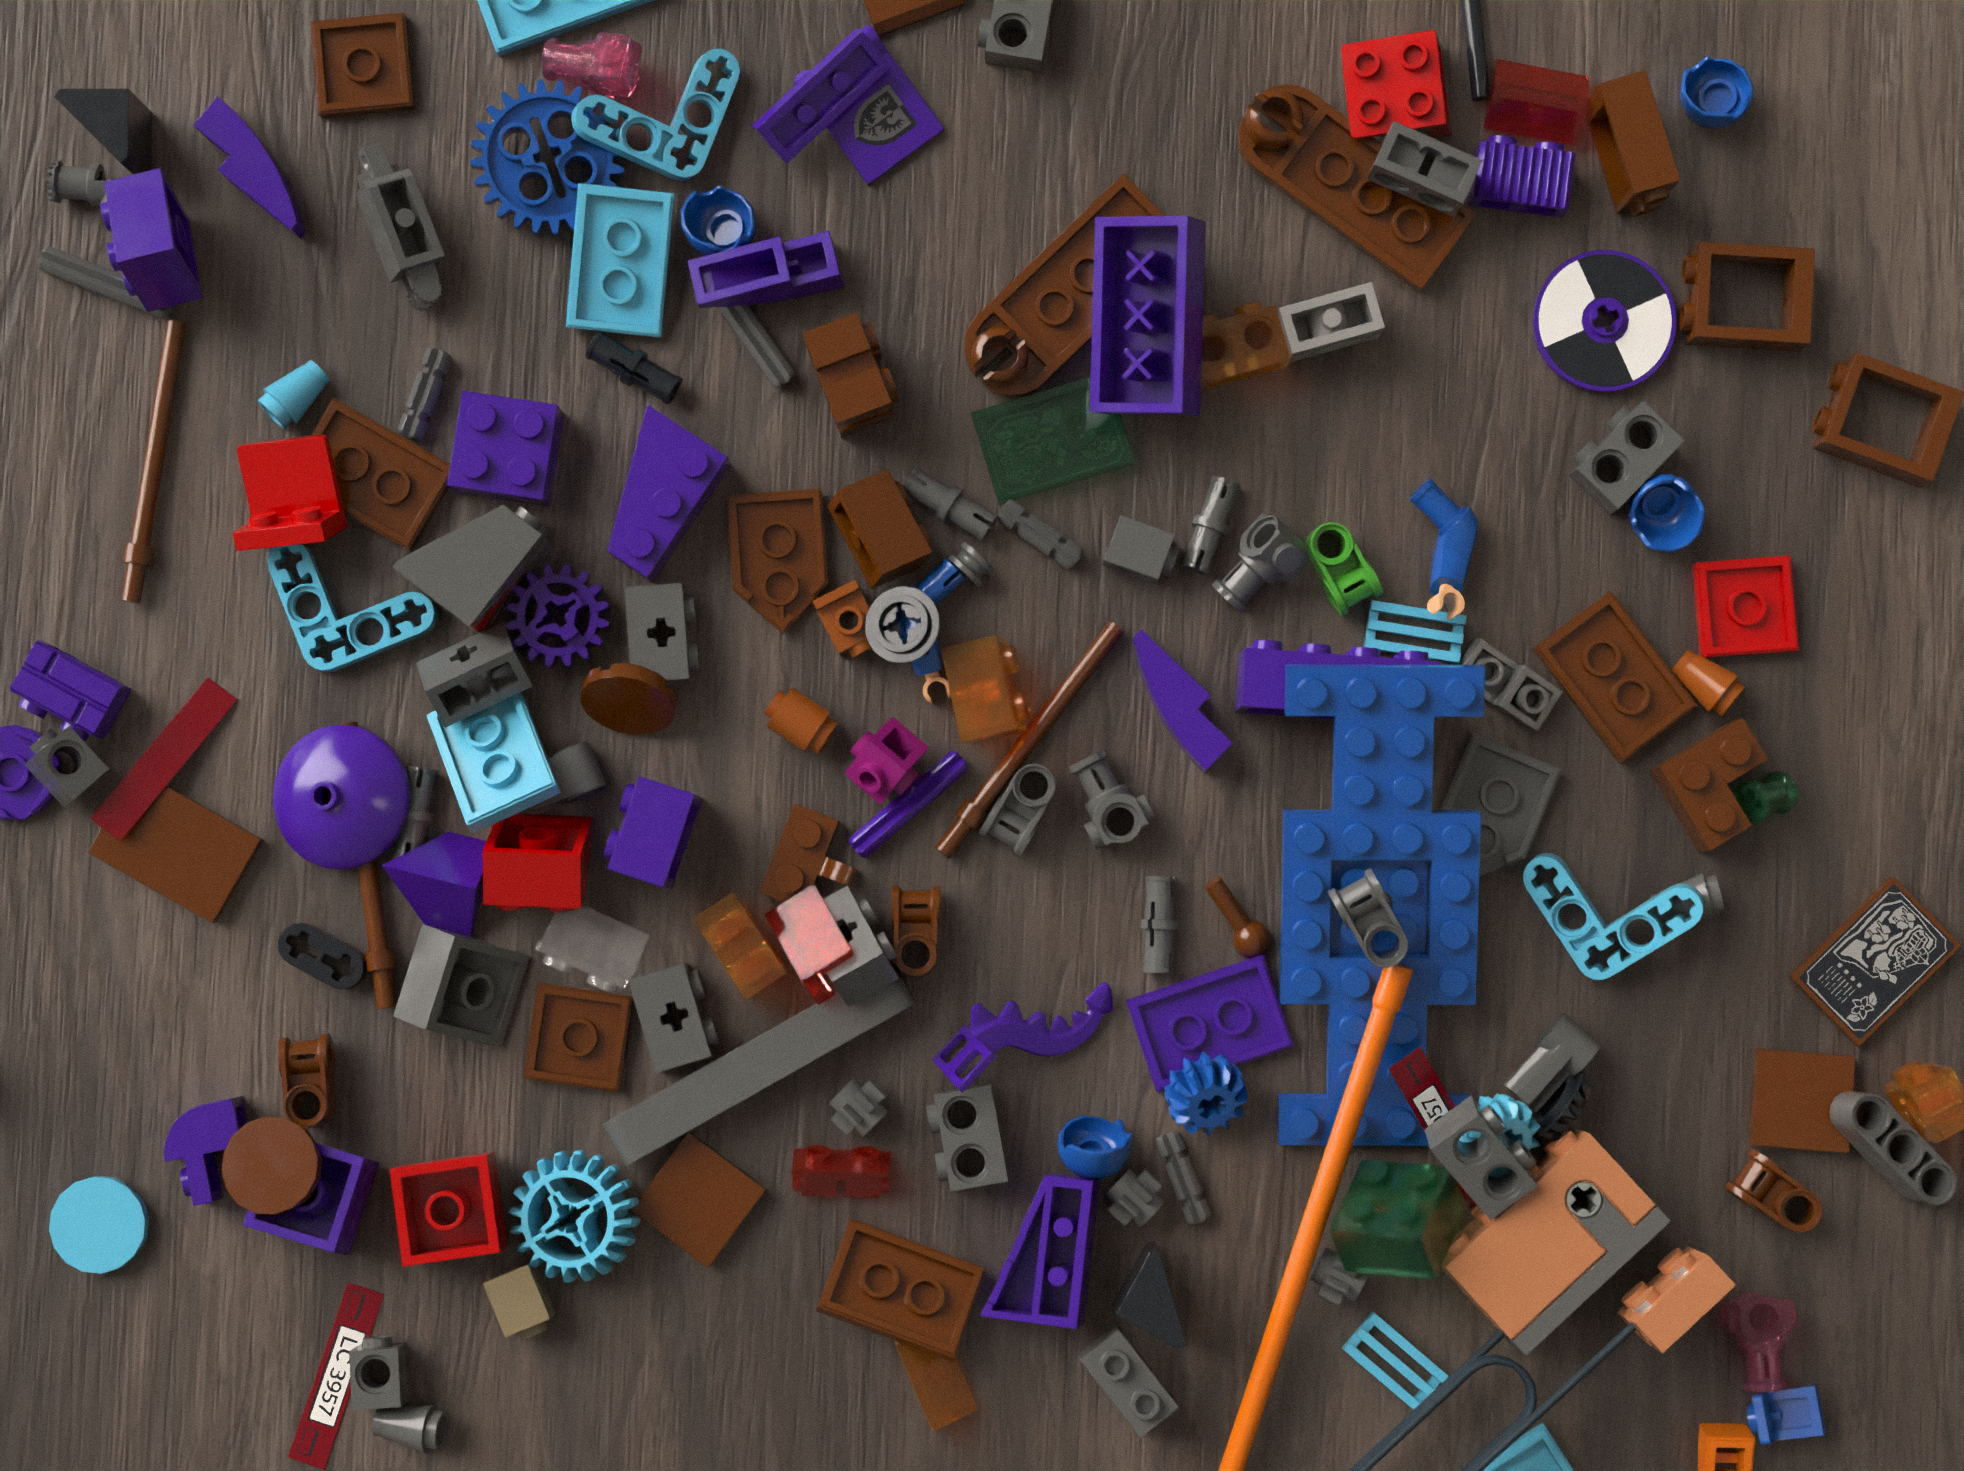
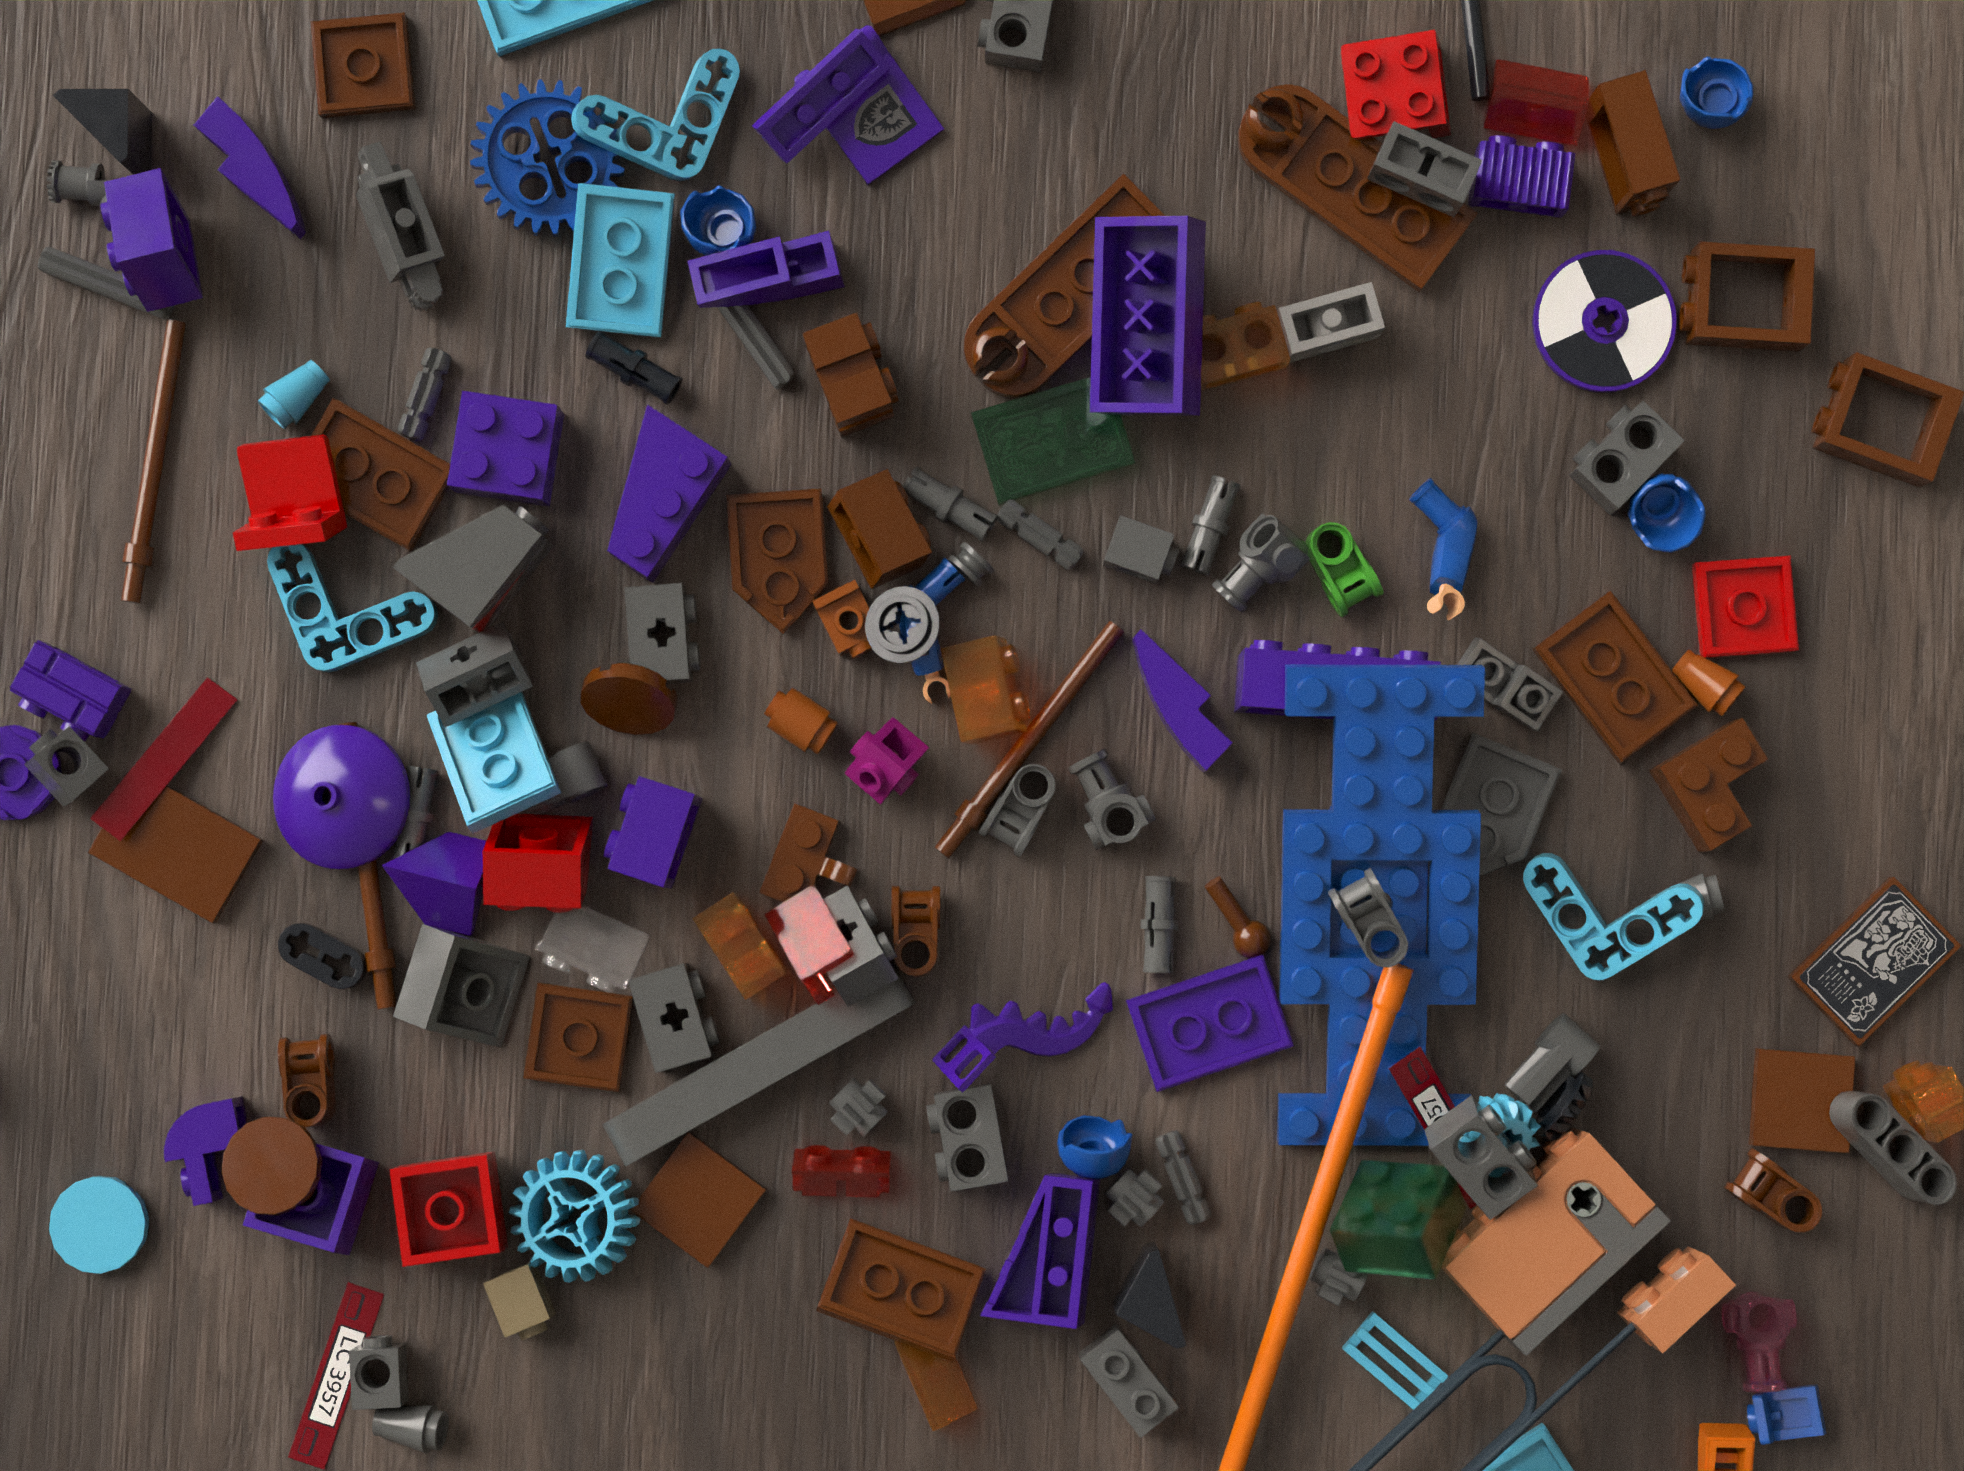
(540, 629): dark purple gear -> none
(603, 64): clear pink connector -> none
(908, 805): dark purple axle -> none
(1206, 1093): blue gear -> none
(1455, 637): medium azure tile -> none
(1773, 794): clear green bush -> none

